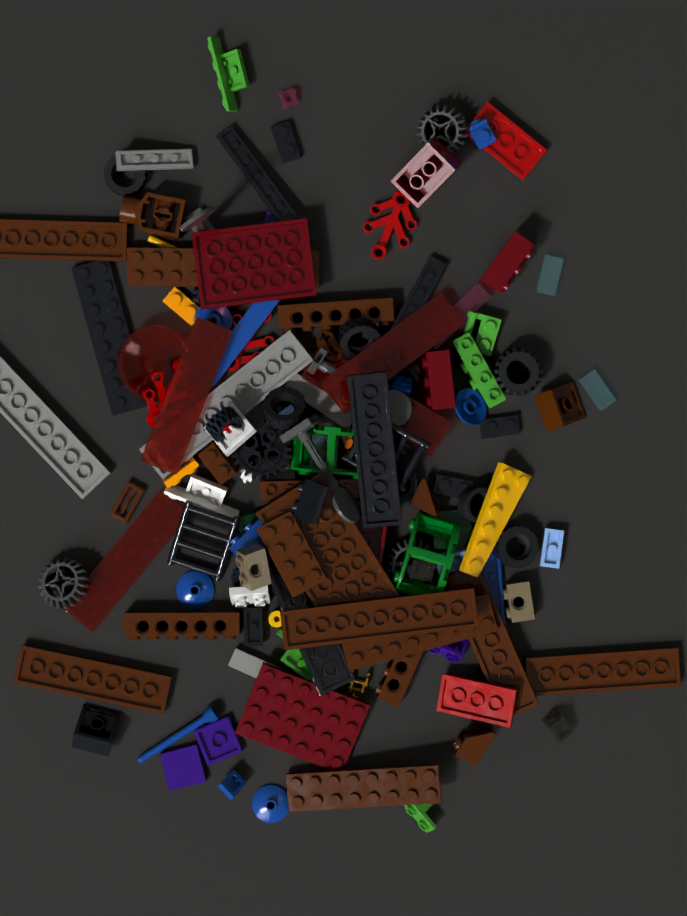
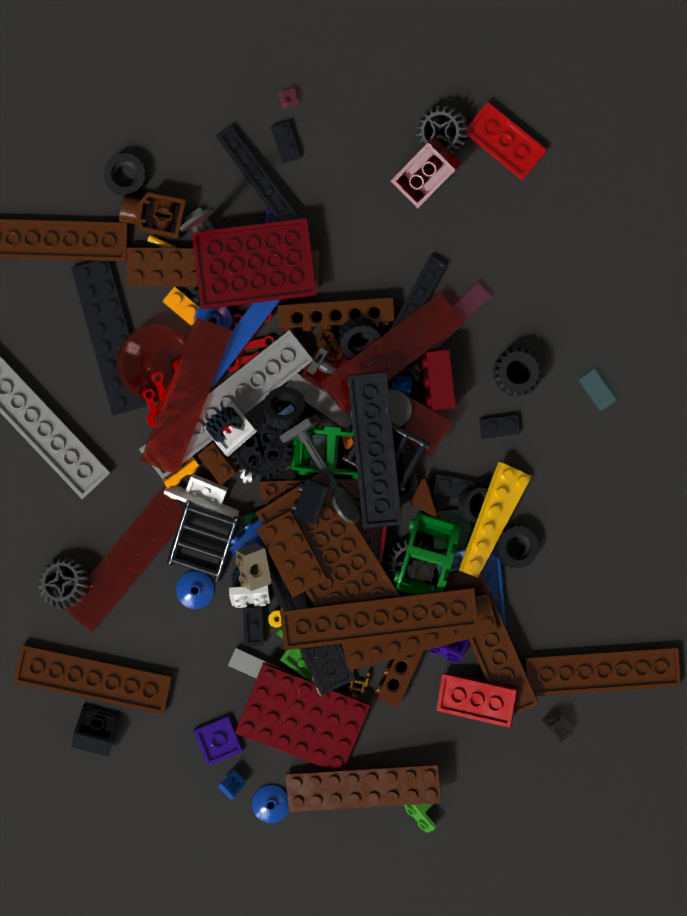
(132, 620): reddish brown brick -> none
(135, 488): reddish brown tile -> none
(154, 159): light grey tile -> none
(183, 767): dark purple tile -> none
(208, 716): blue piece -> none
(229, 71): bright green bracket -> none
(390, 222): red plant -> none
(470, 406): blue dish -> none
(473, 744): reddish brown slope -> none
(478, 370): bright green bracket -> none
(481, 133): blue bracket -> none
(487, 330): bright green plate -> none
(507, 263): dark red brick -> none
(525, 611): dark tan brick -> none
(549, 275): clear light blue tile -> none
(551, 548): light blue plate -> none
(559, 406): reddish brown slope -> none

